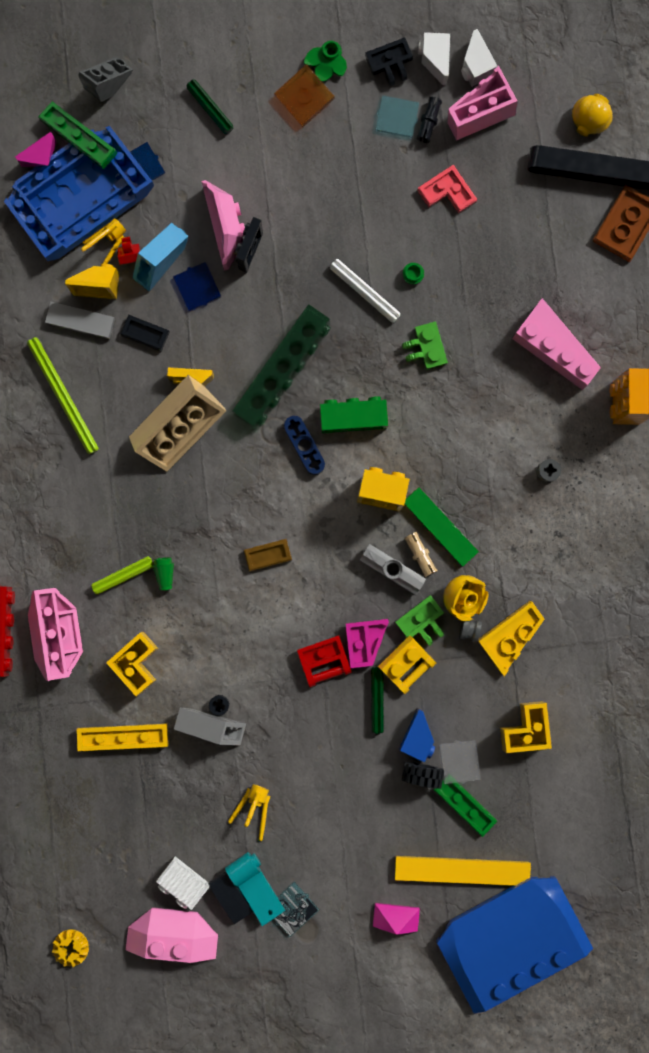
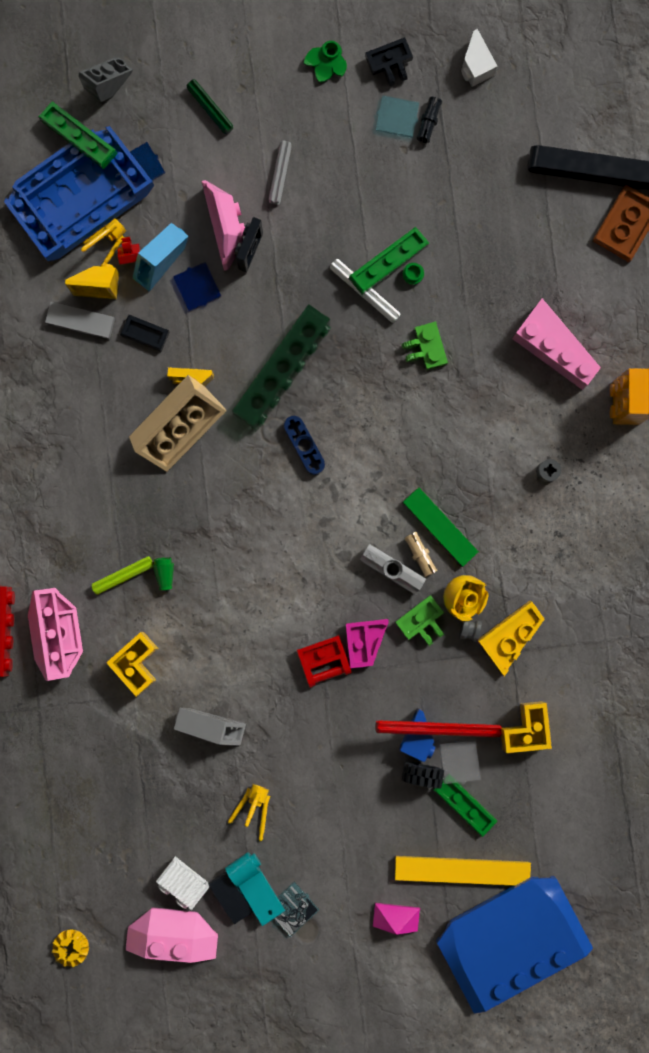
(38, 153): dark pink slope -> none
(62, 395): lime axle -> none
(122, 737): yellow plate -> none
(213, 708): black bush -> none
(267, 555): pearl gold tile -> none
(280, 172): none -> light grey axle
(304, 95): clear orange tile -> none
(354, 415): green brick -> none
(377, 700): dark green axle -> none
(383, 489): yellow brick -> none
(388, 260): none -> green tile
(402, 660): yellow plate -> none
(432, 728): none -> red axle
(435, 54): white slope -> none
(448, 184): coral tile -> none
(482, 107): bright pink wedge -> none
(592, 114): yellow plant -> none

